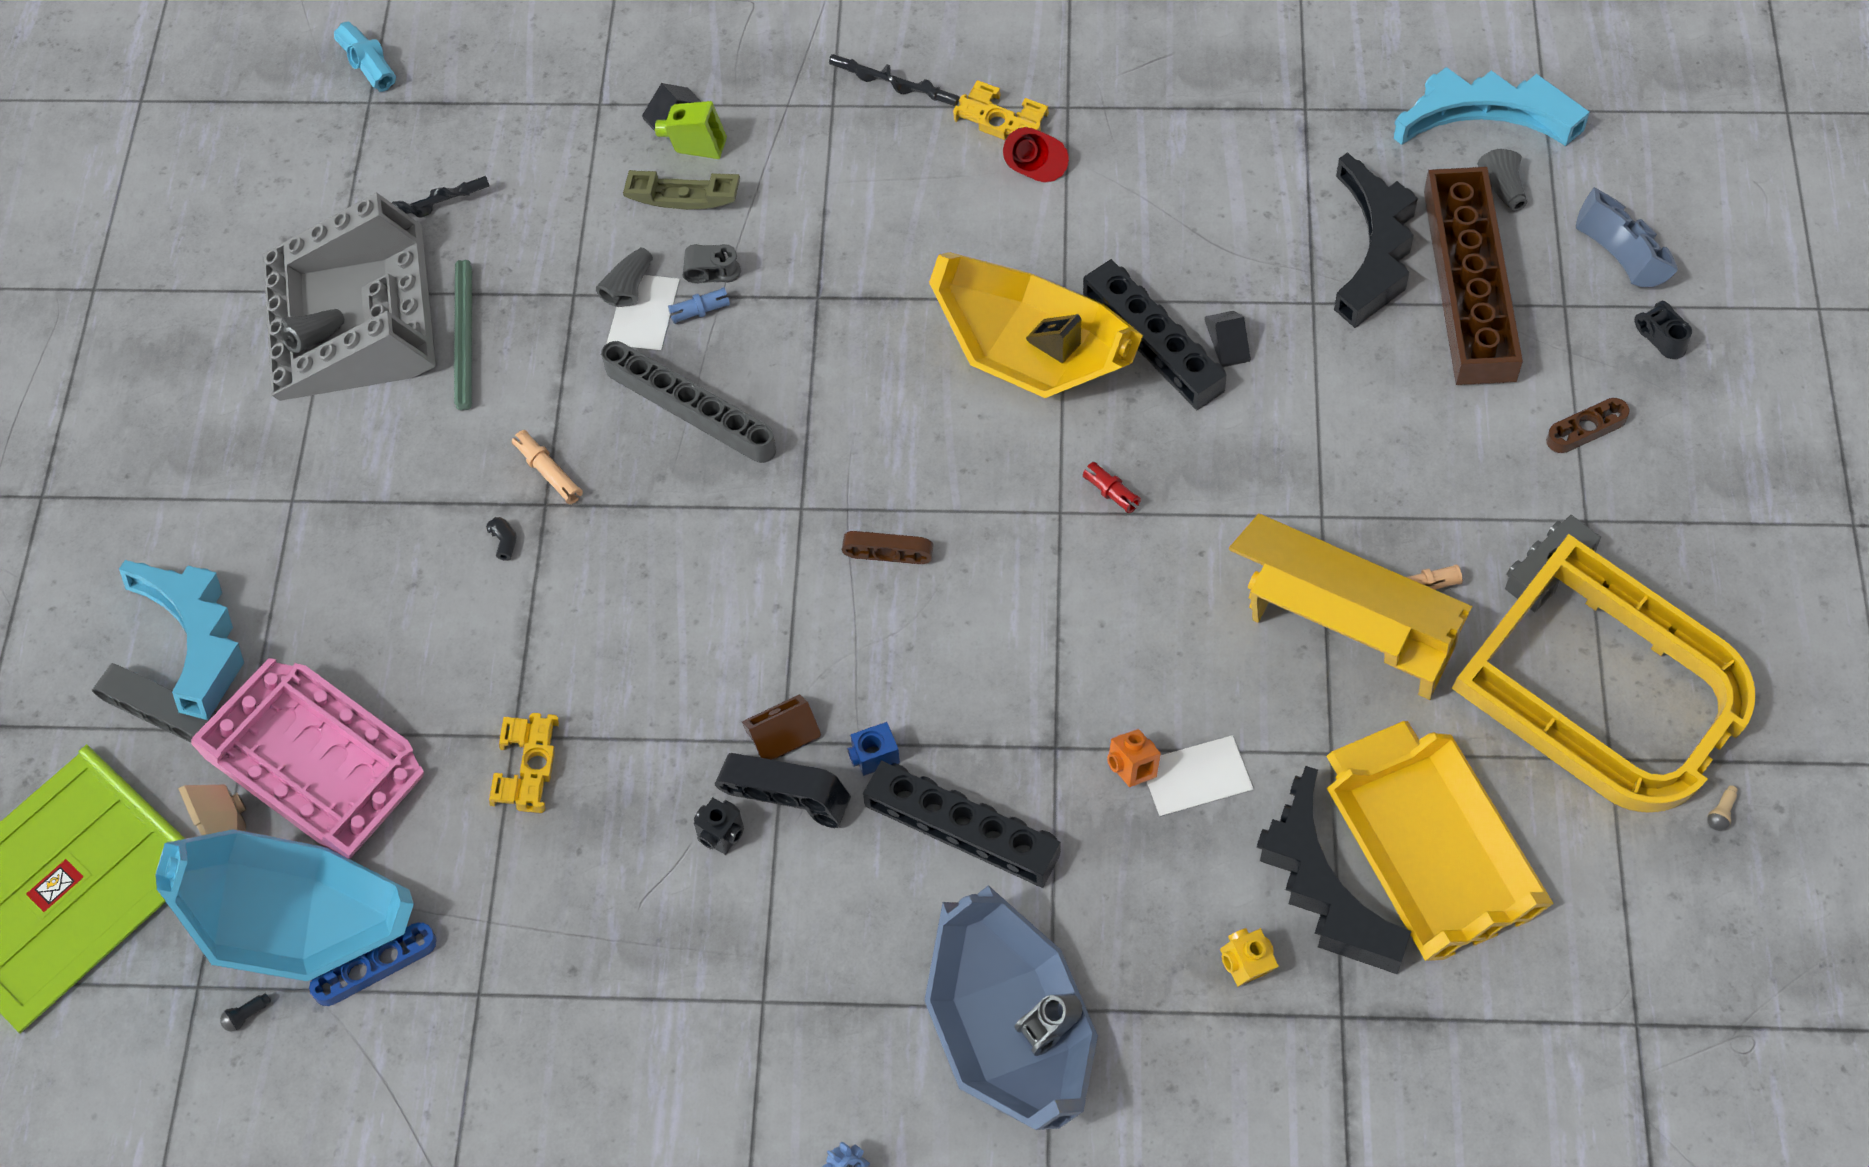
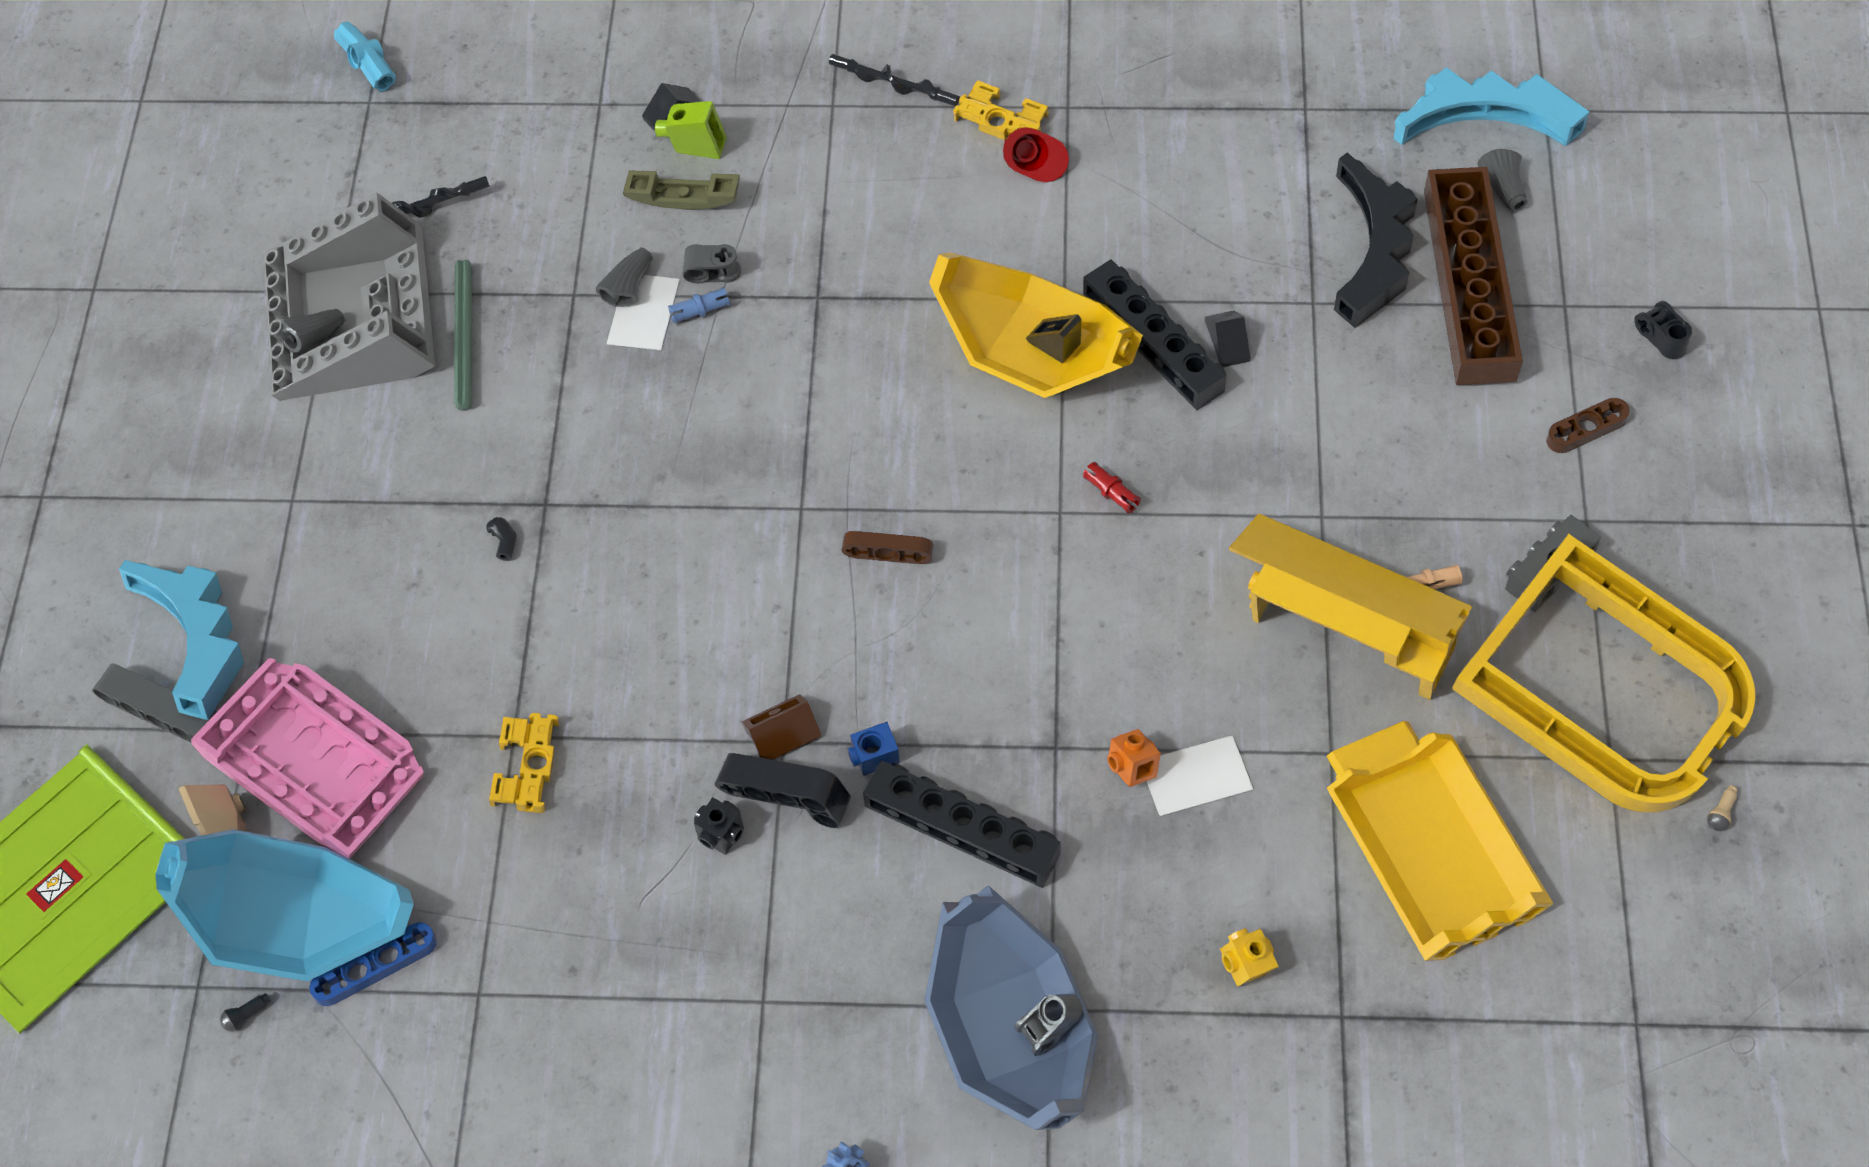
(539, 458): light nougat pin -> none
(695, 412): dark grey beam -> none
(1343, 922): black arch -> none
(1626, 240): sand blue brick -> none

